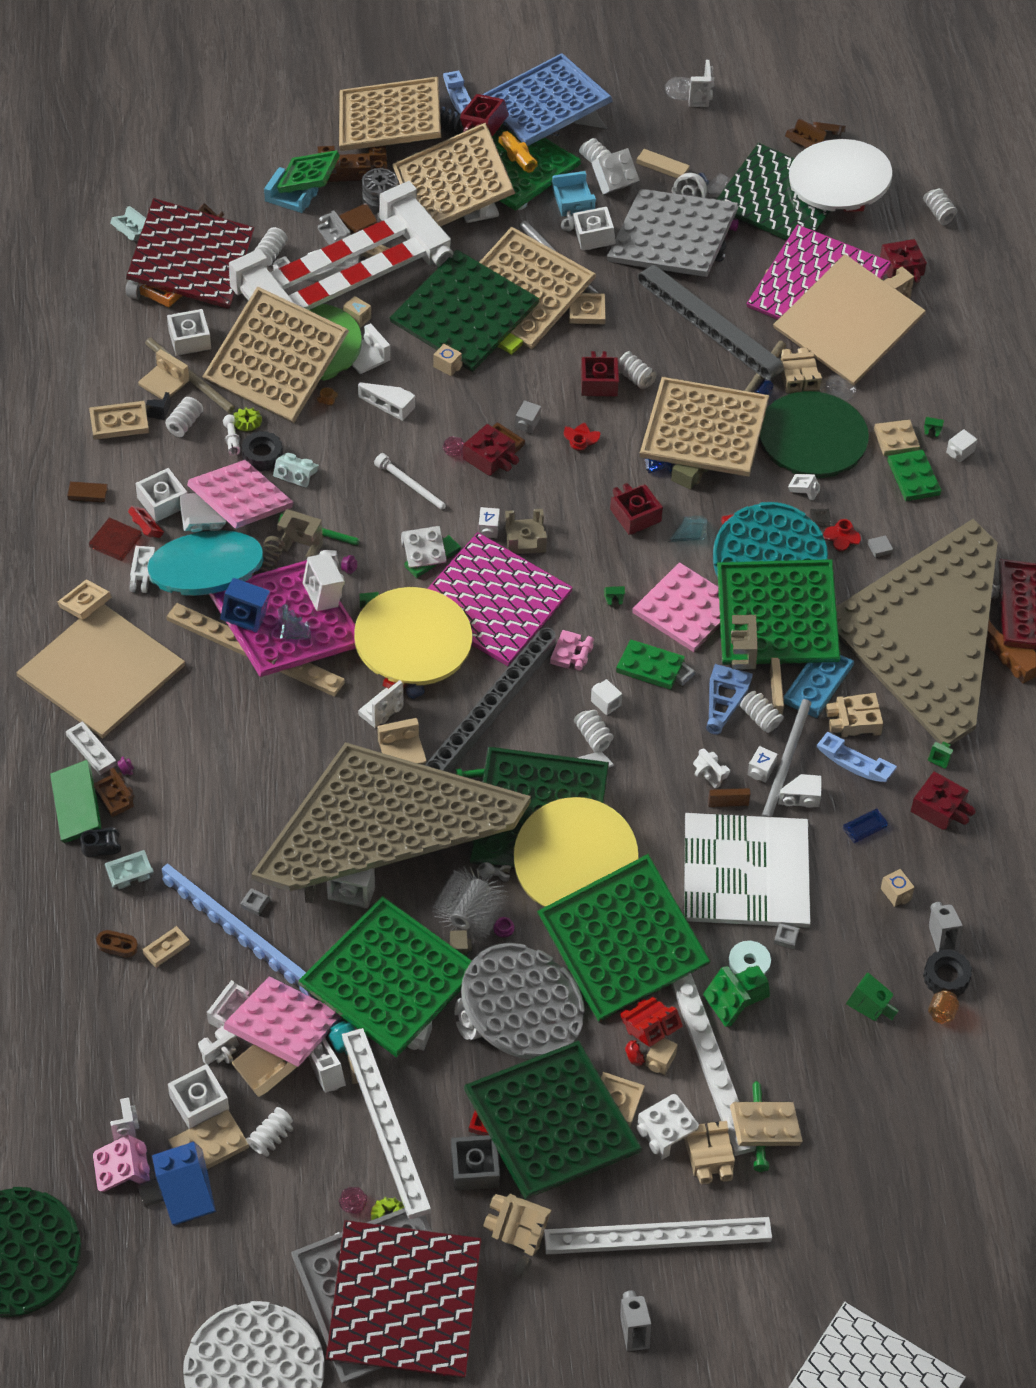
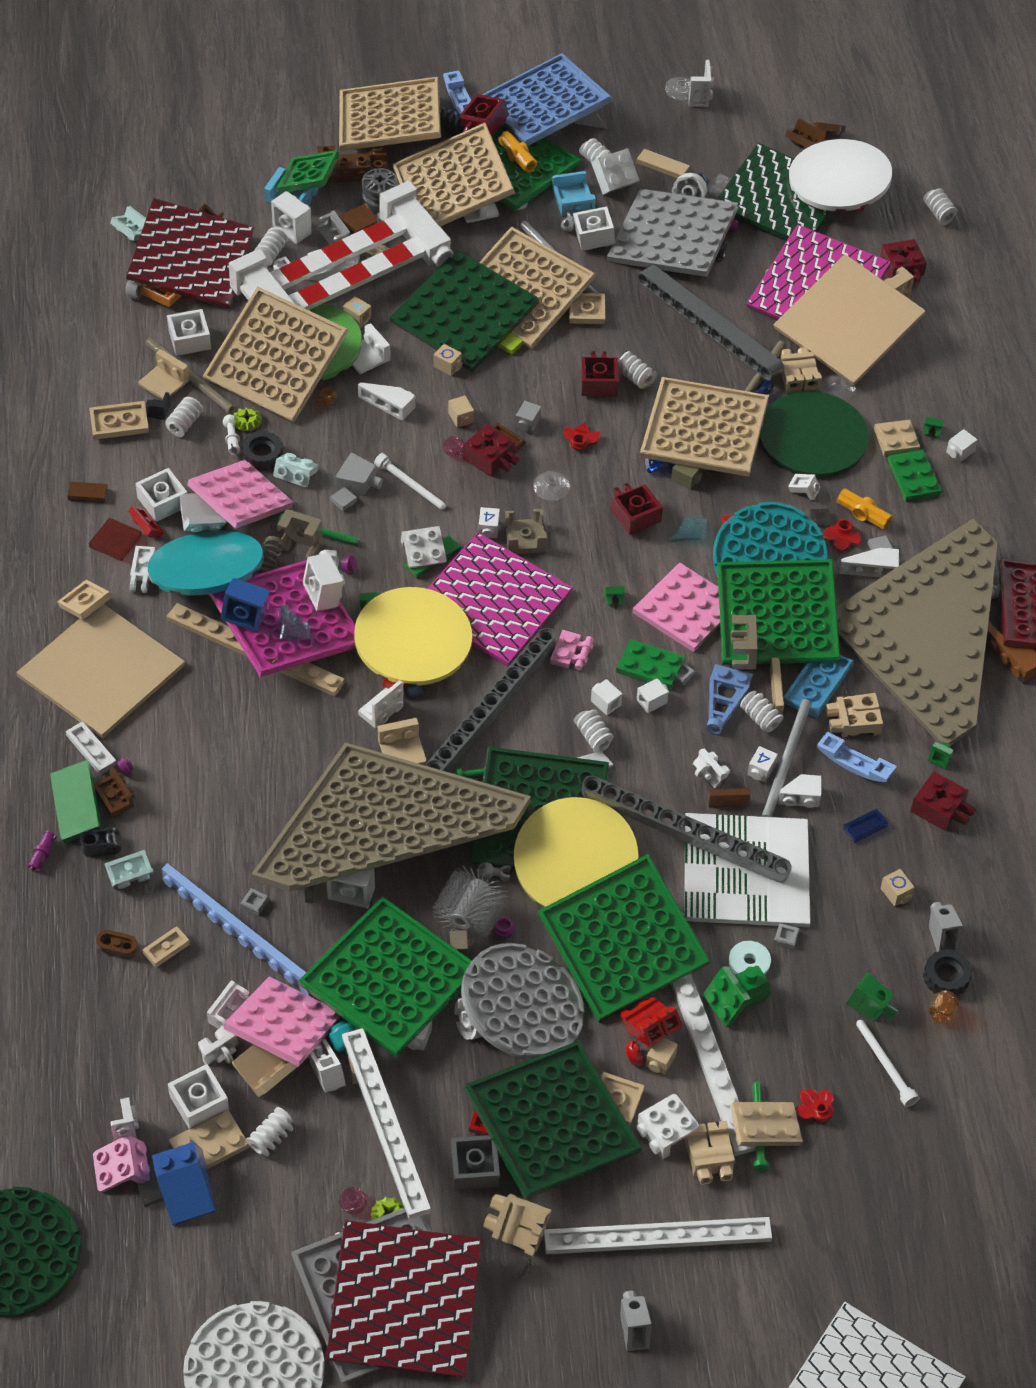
(42, 851): none -> magenta pin
(291, 217): none -> white brick
(343, 499): none -> light grey tile
(357, 475): none -> light grey torso
(461, 411): none -> tan brick
(551, 486): none -> clear dish
(652, 695): none -> white brick
(692, 837): none -> dark grey beam
(815, 1105): none -> red plate
(864, 509): none -> light orange piece
(871, 563): none -> white slope
(908, 1095): none -> white piece

